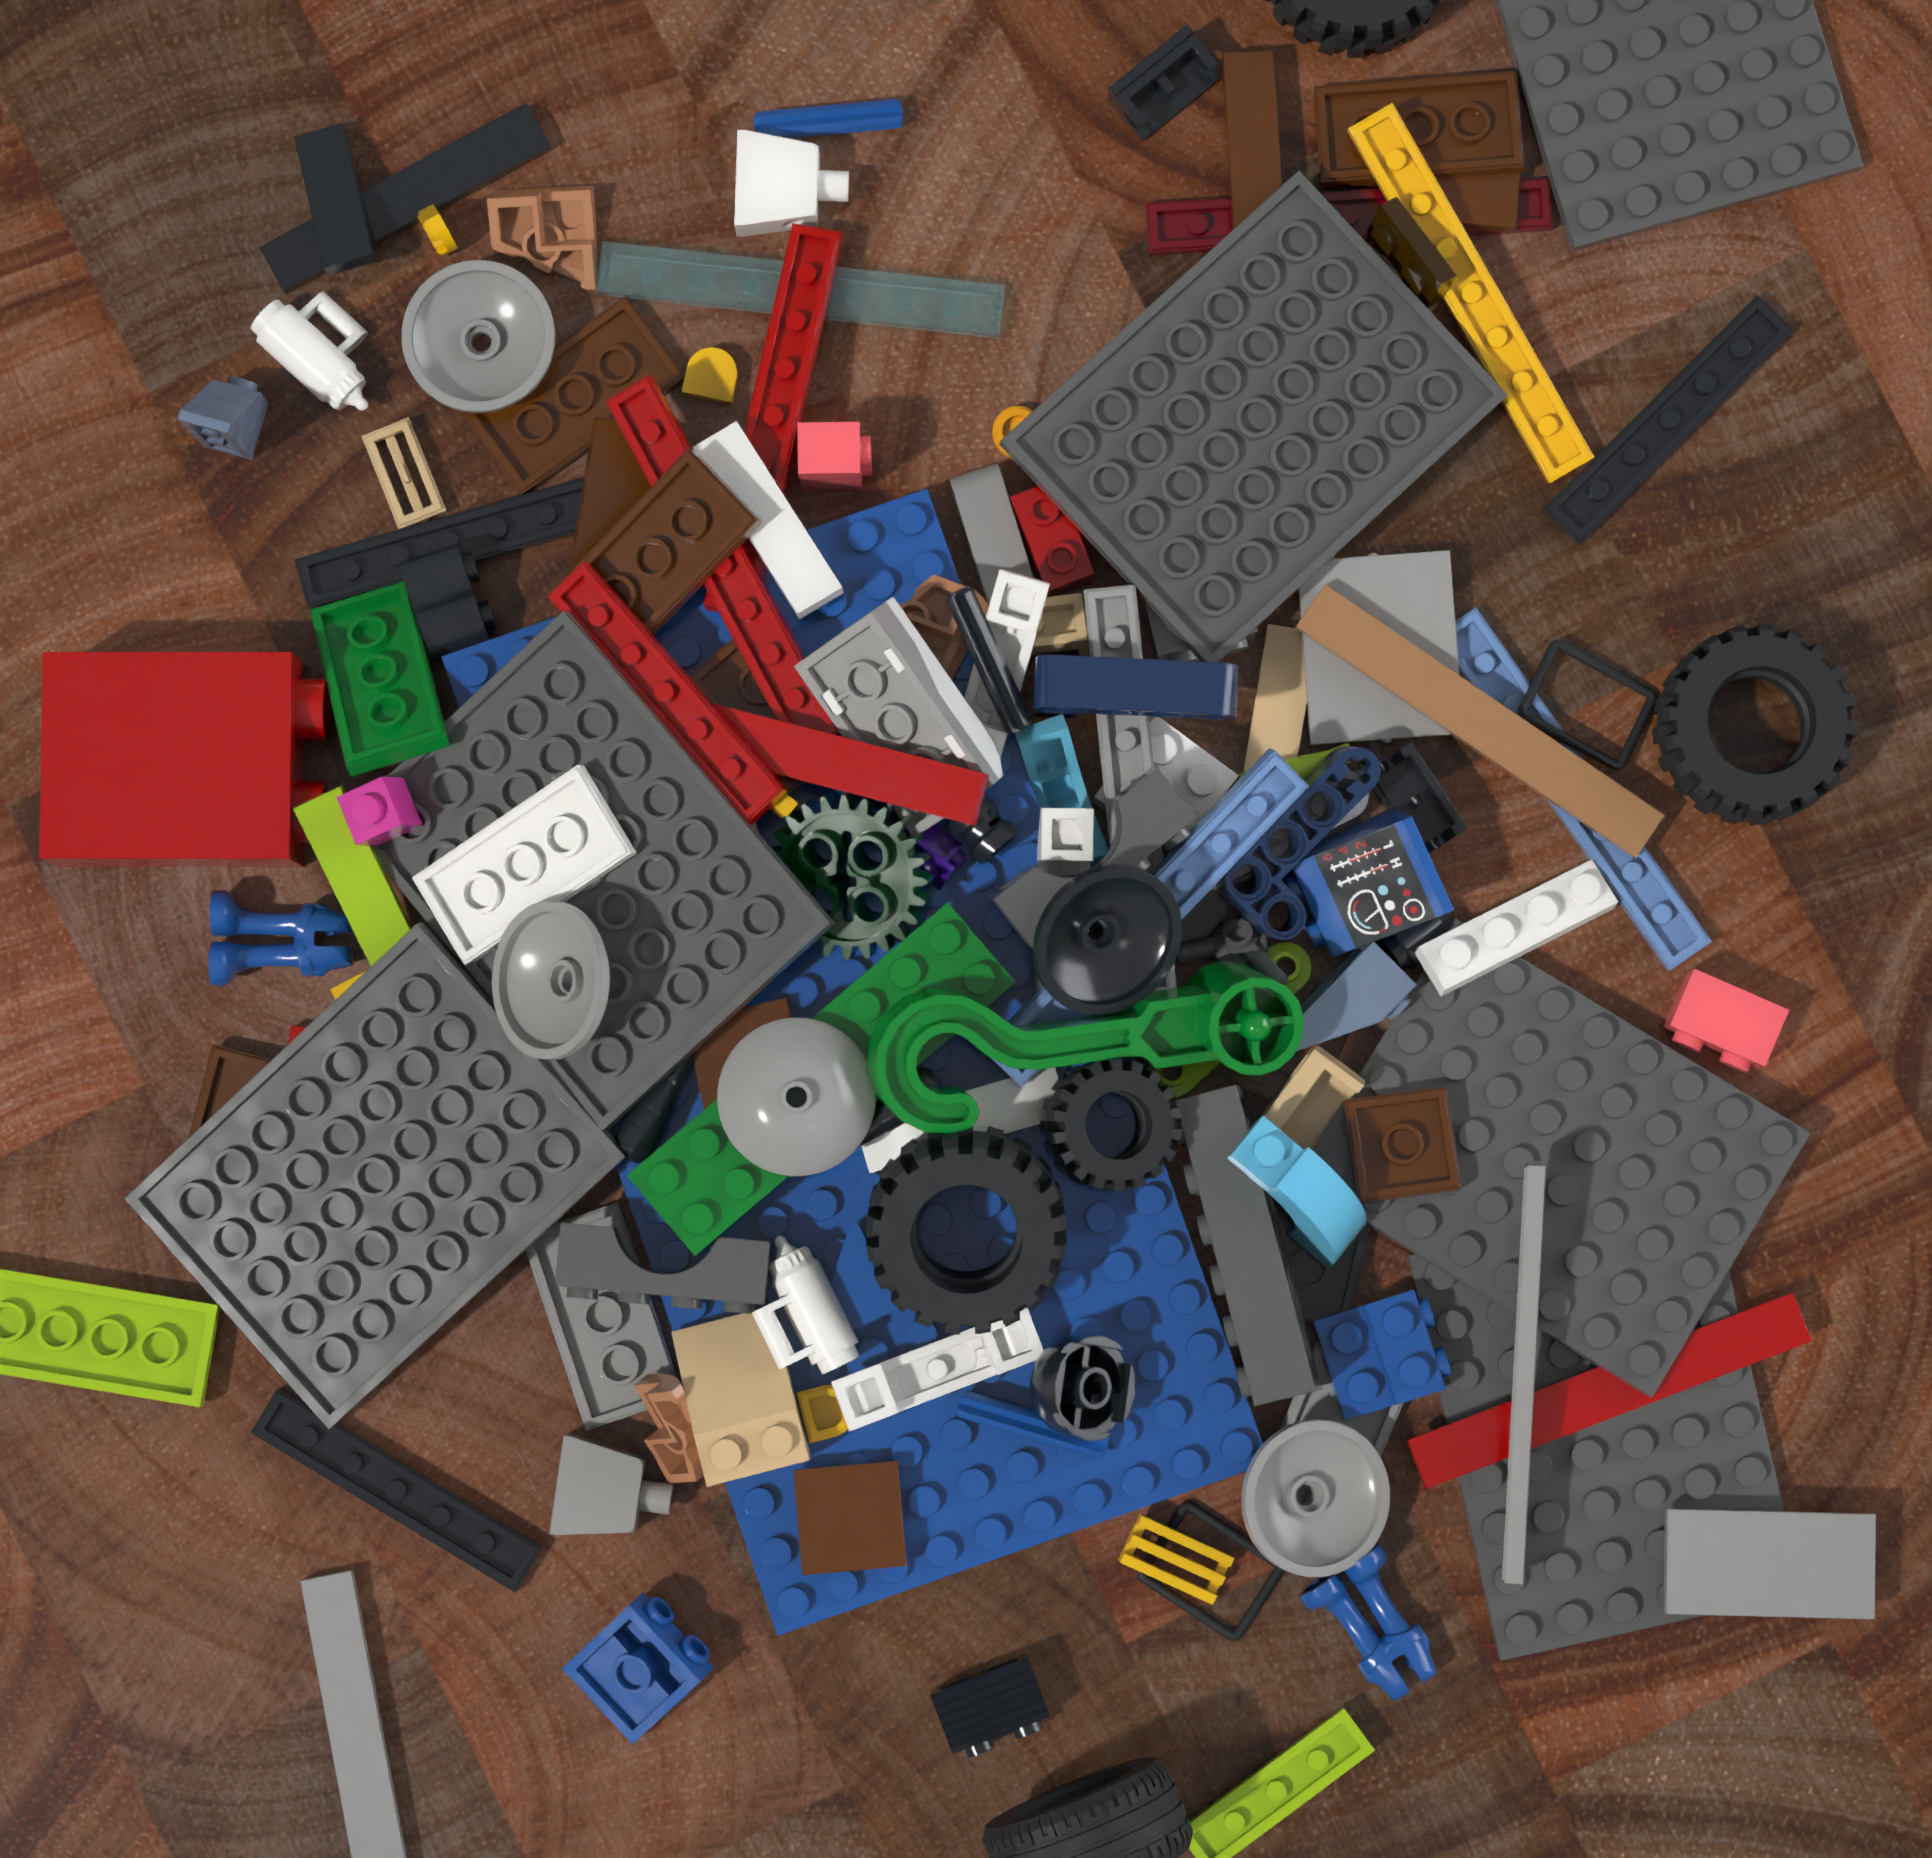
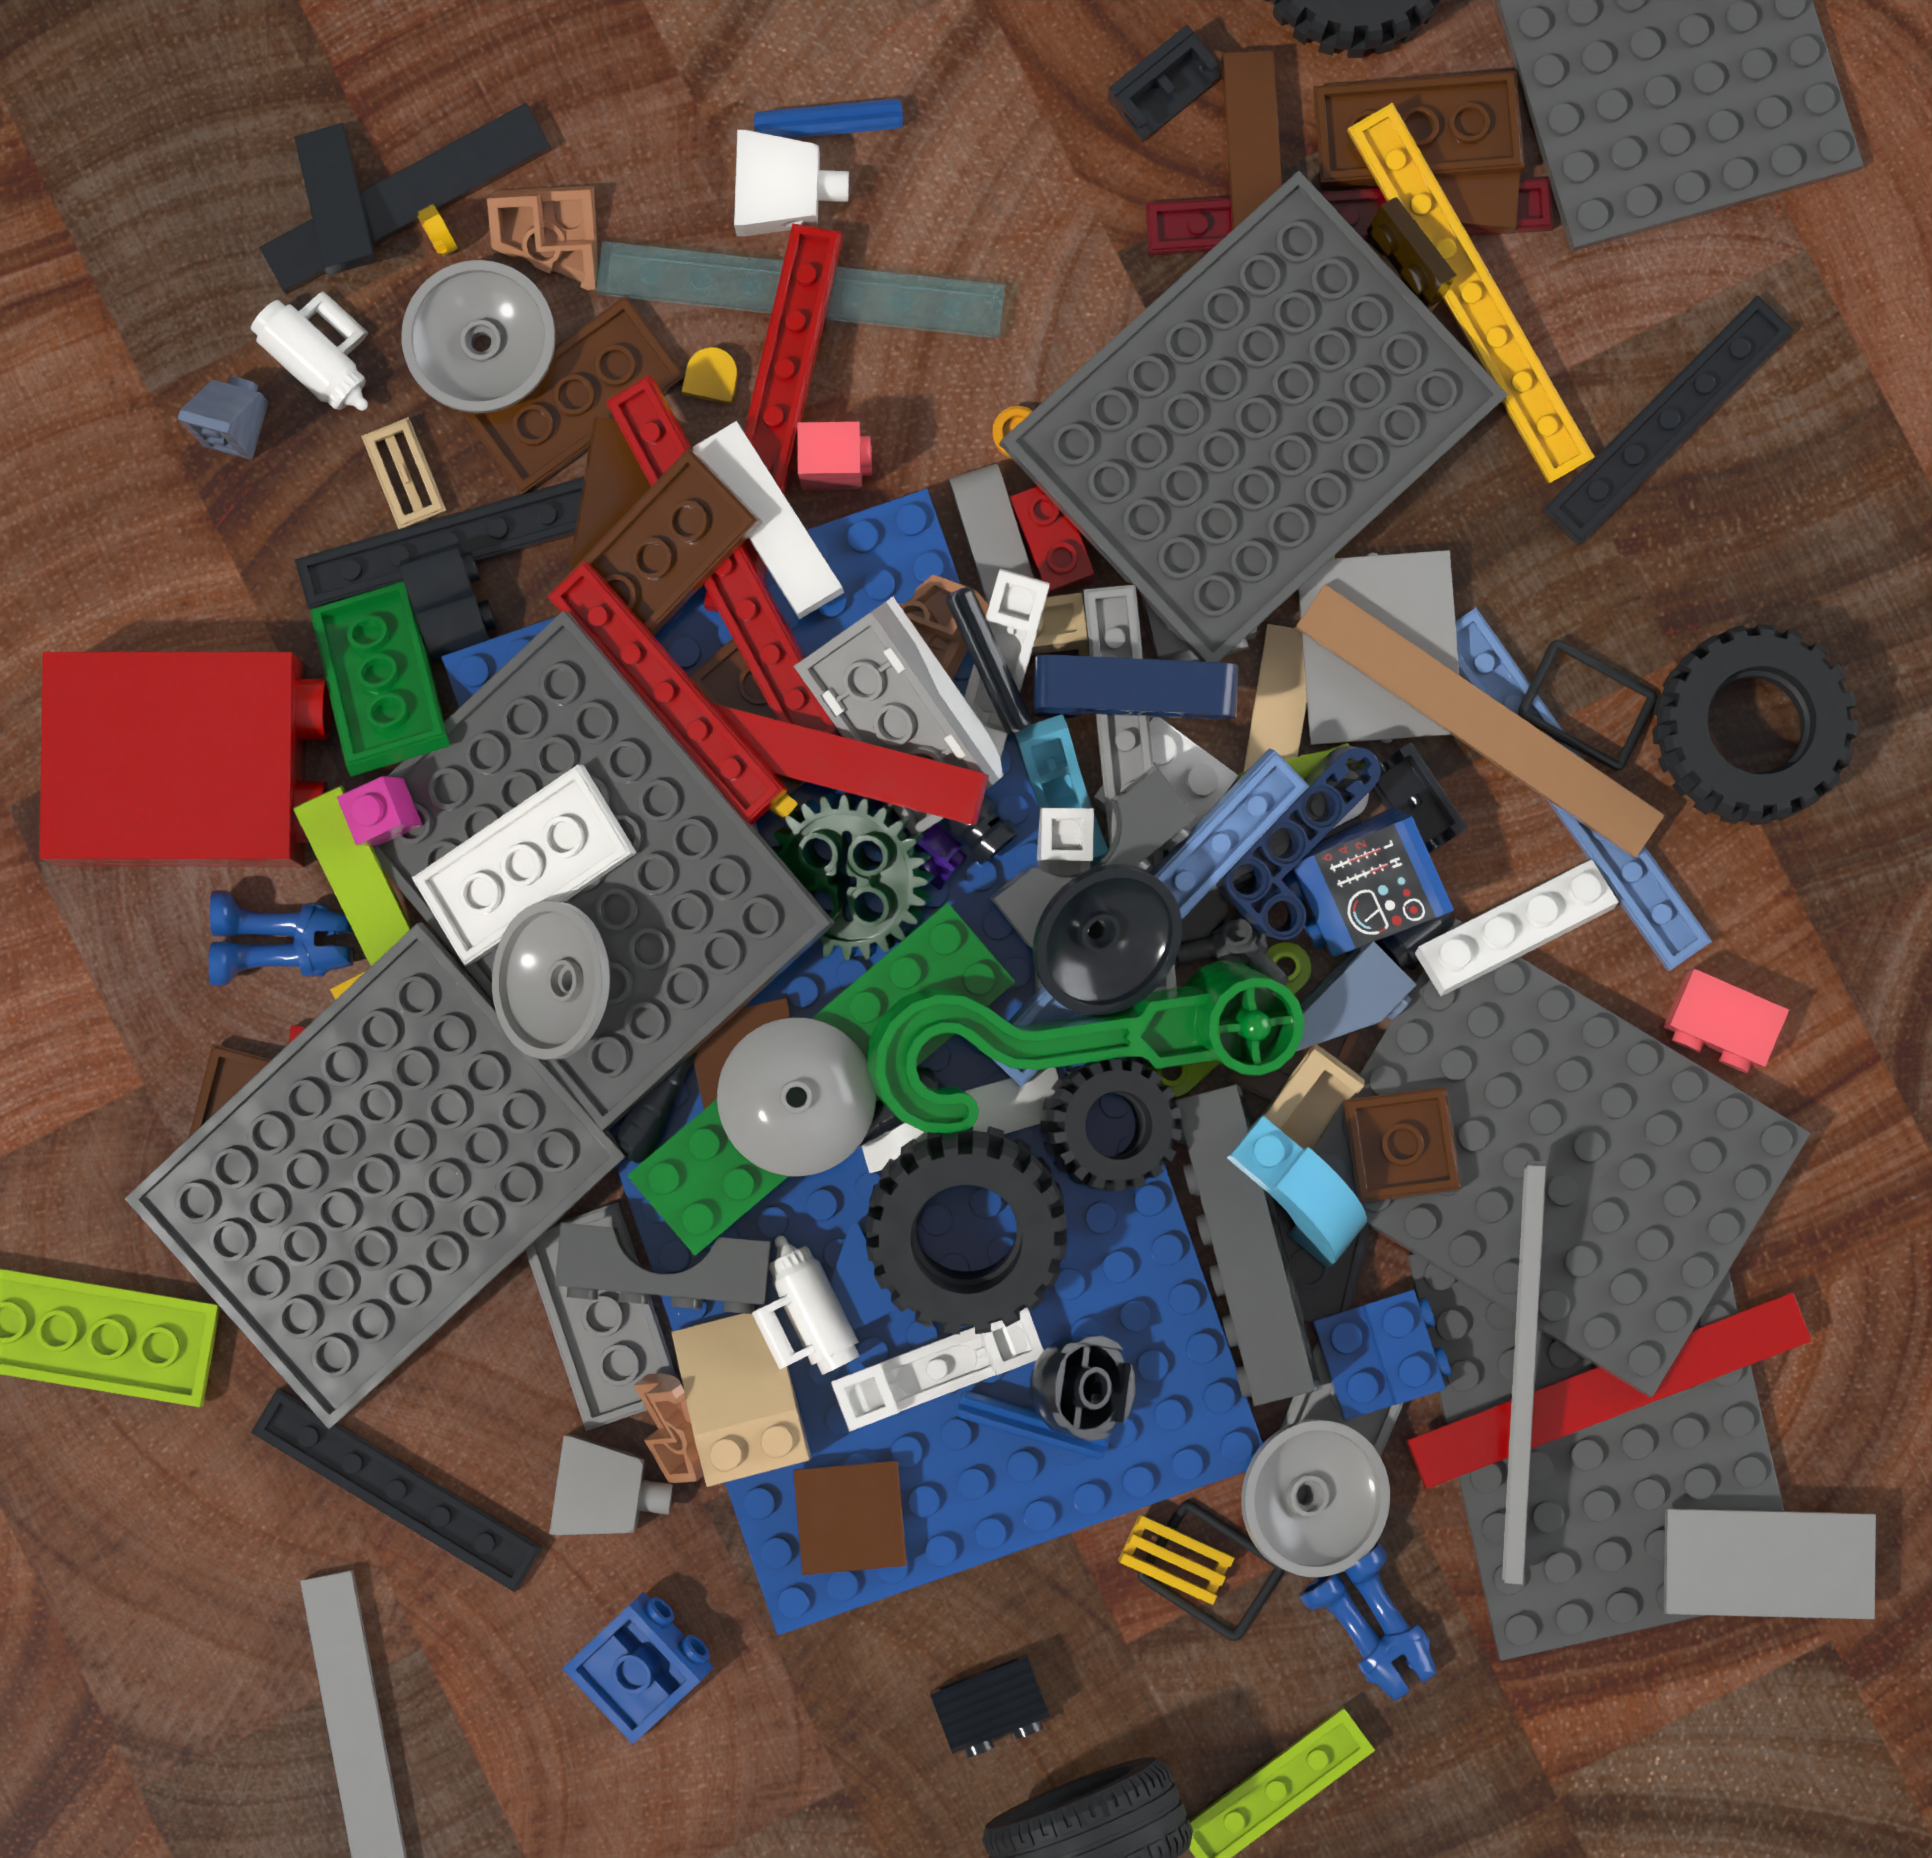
(821, 1413): yellow tile -> none

